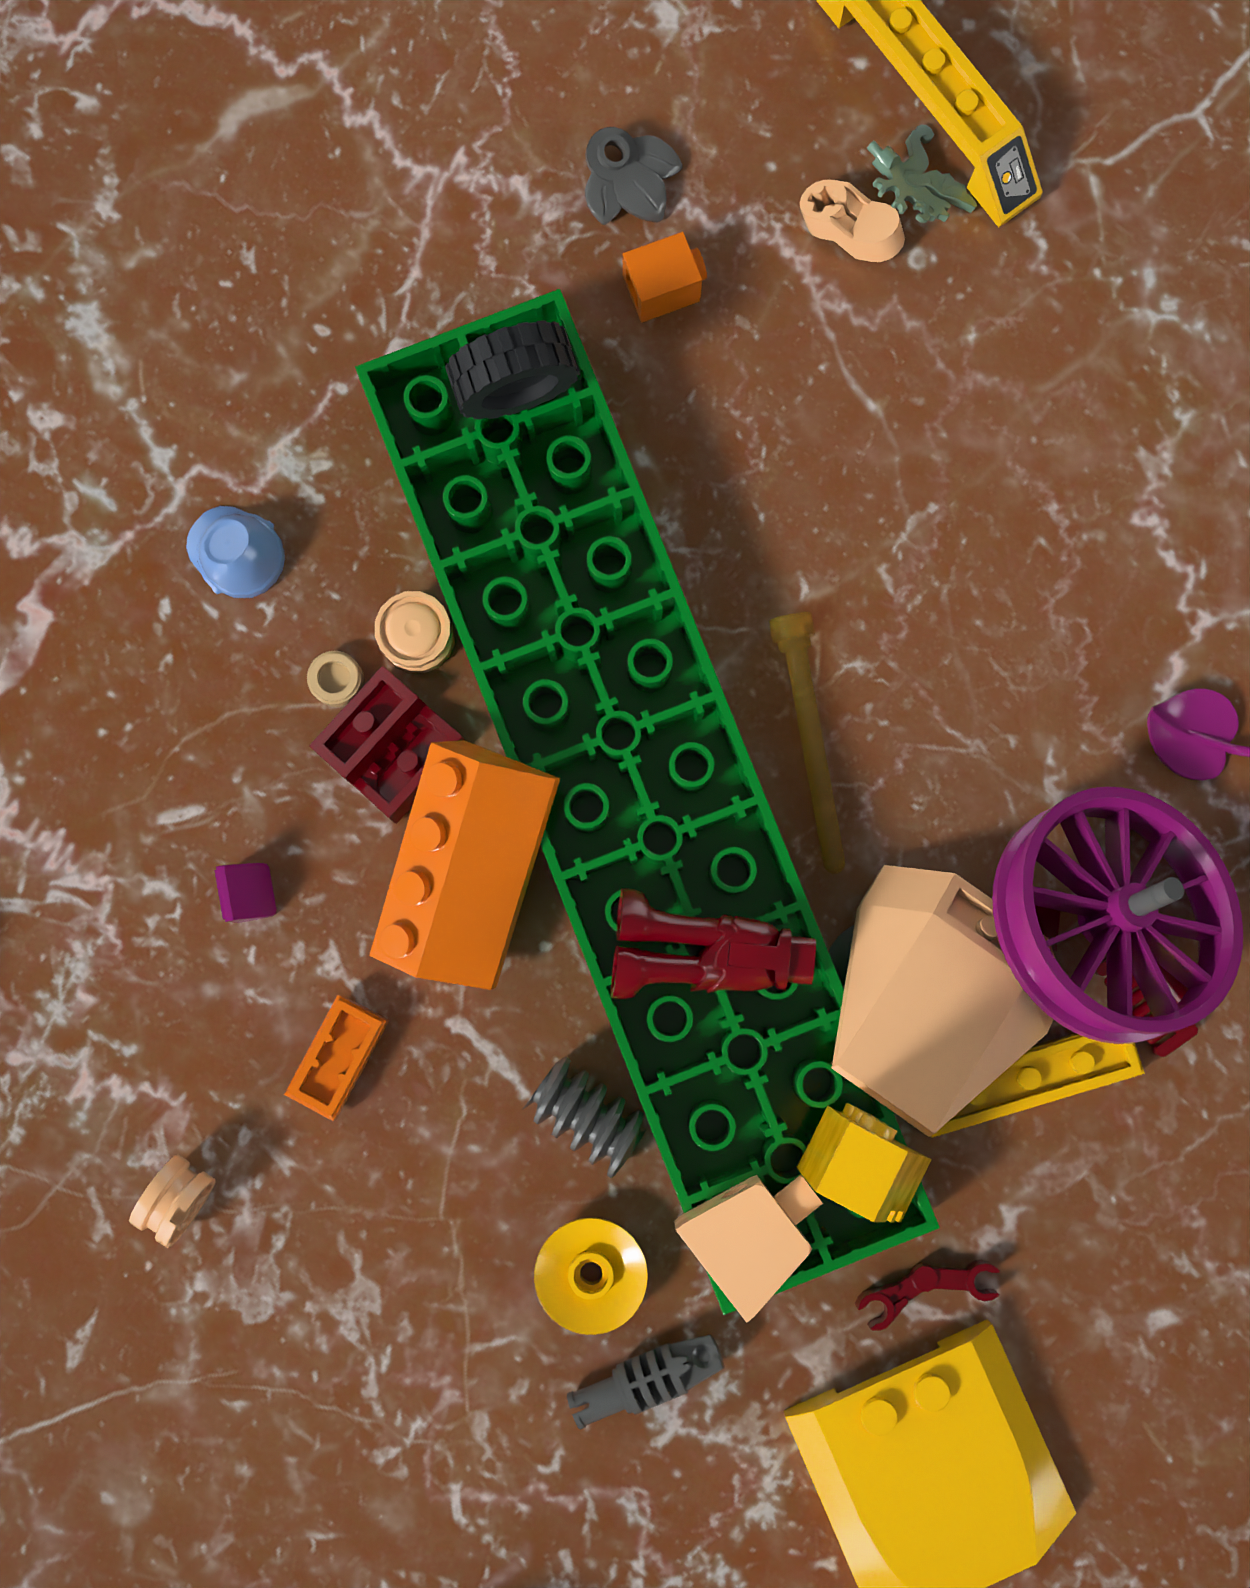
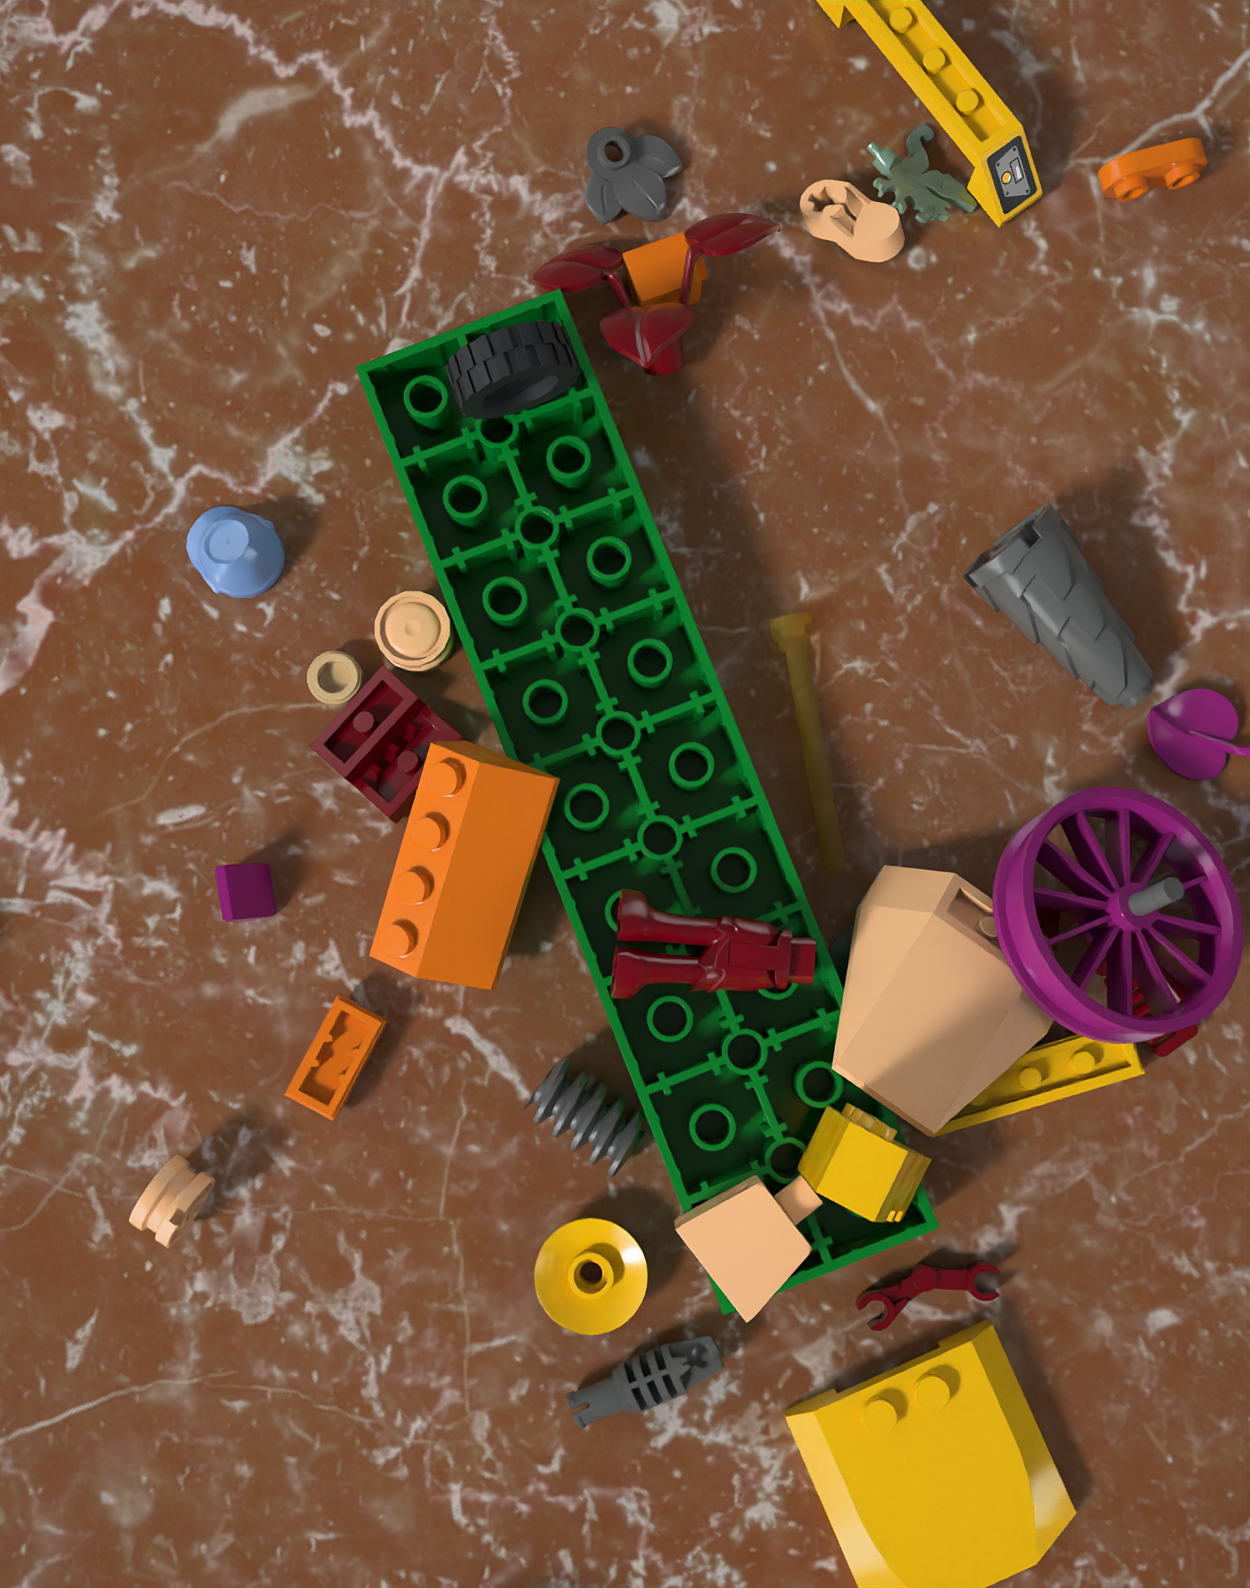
(652, 332): none -> dark red plant
(1059, 602): none -> dark grey cone
(1138, 171): none -> orange plate

